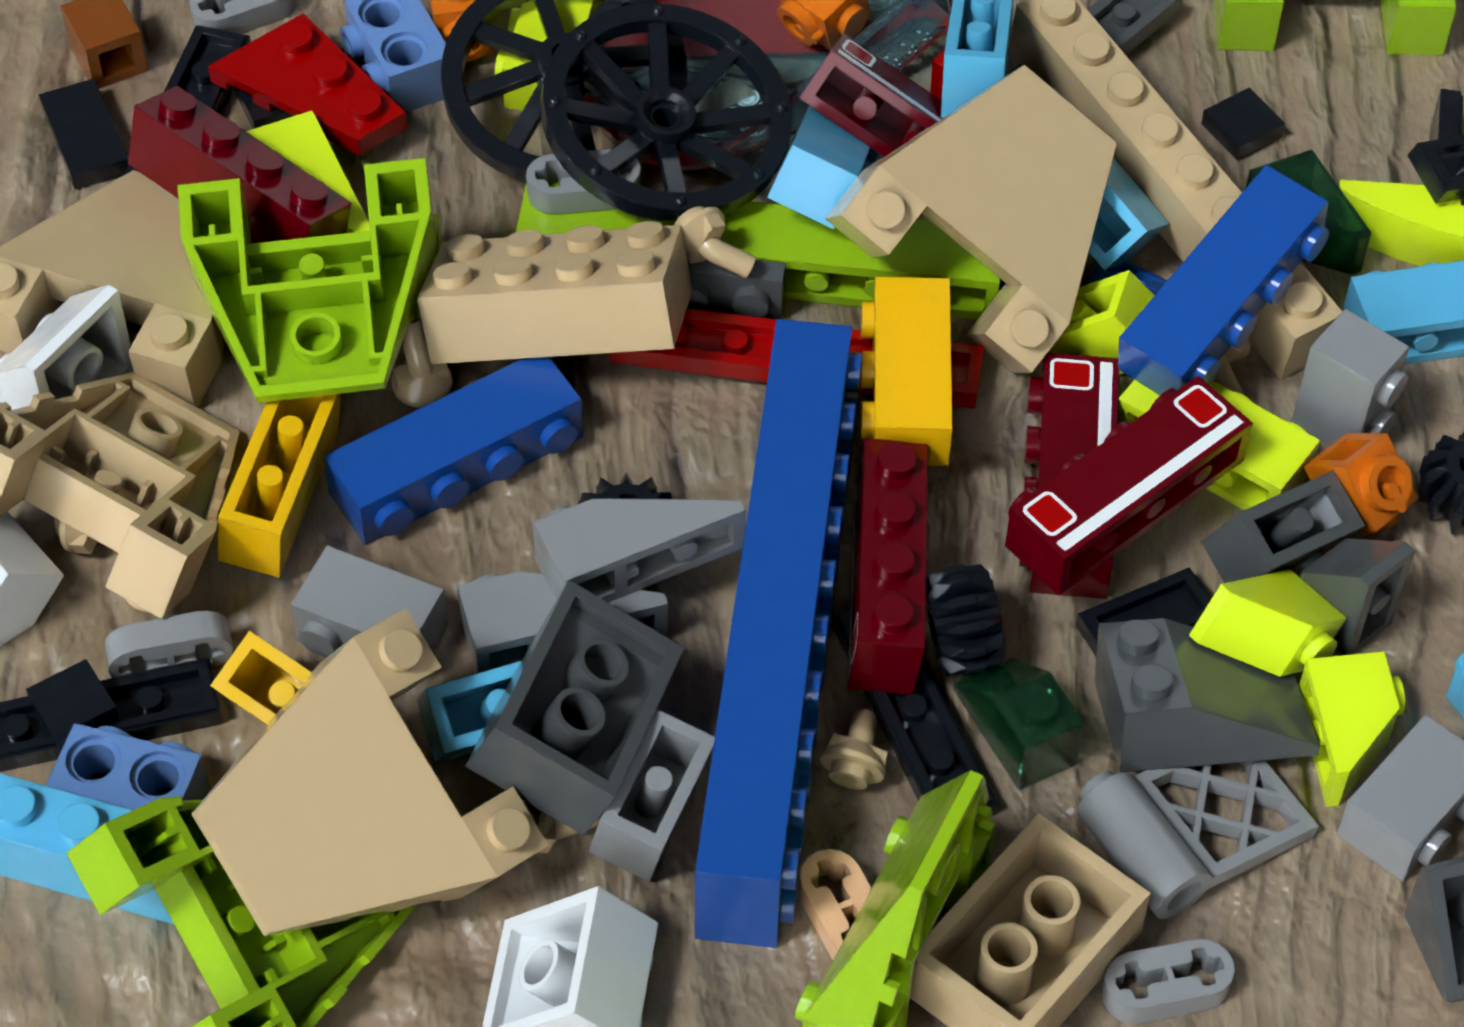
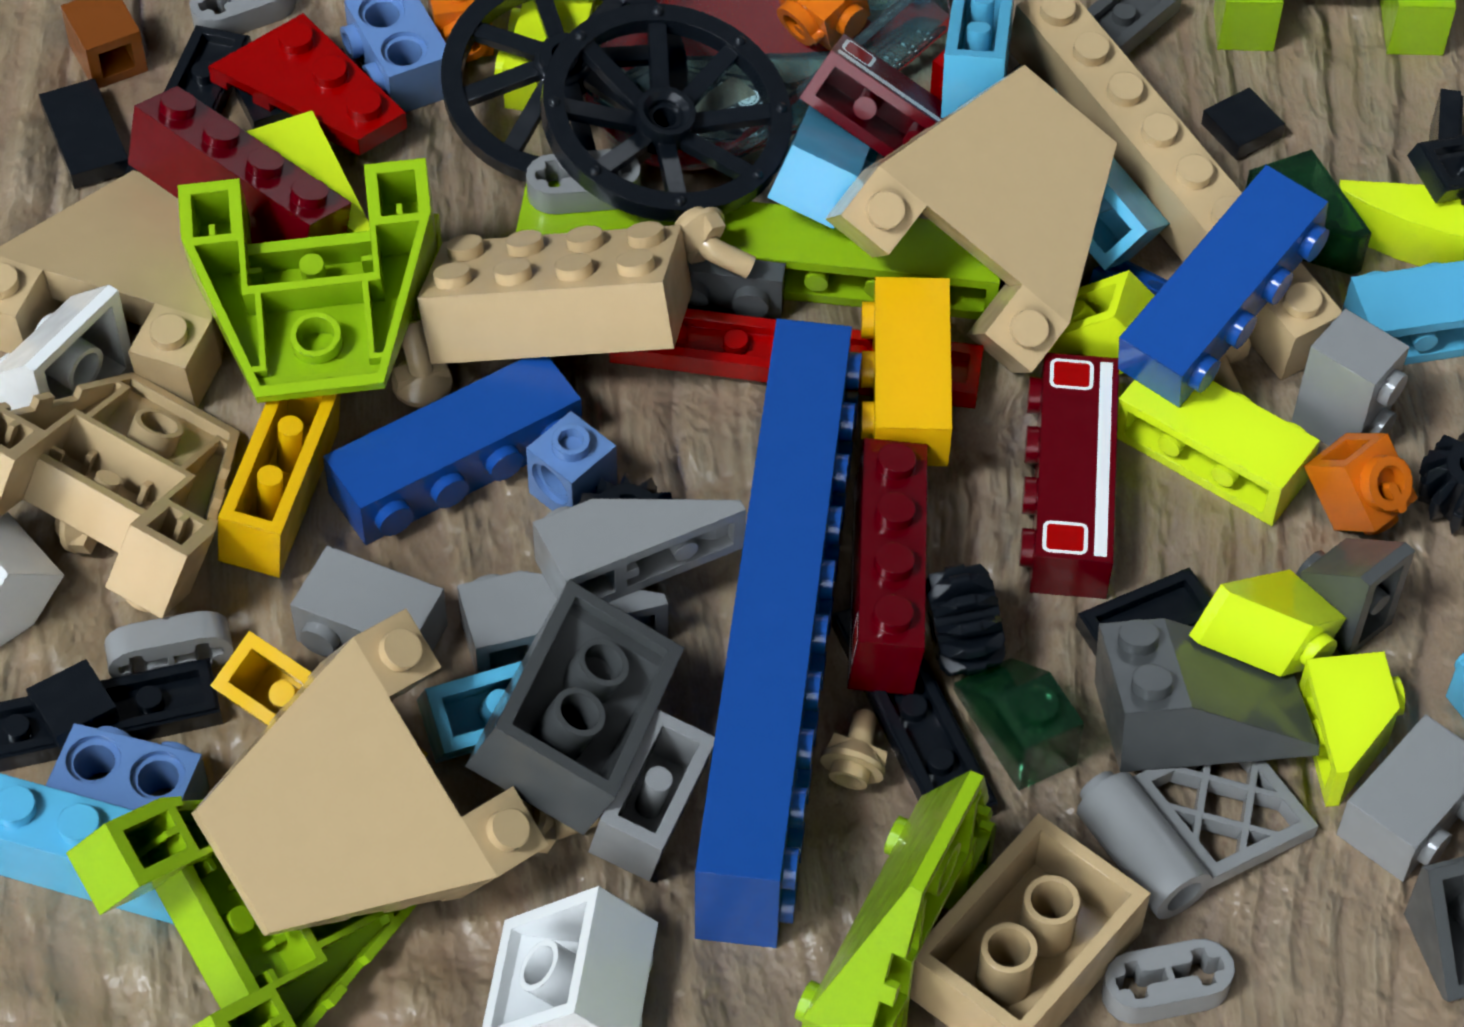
(569, 462): none -> medium blue brick
(826, 914): light nougat beam -> none
(1126, 484): dark red brick -> none
(1283, 530): dark grey slope -> none

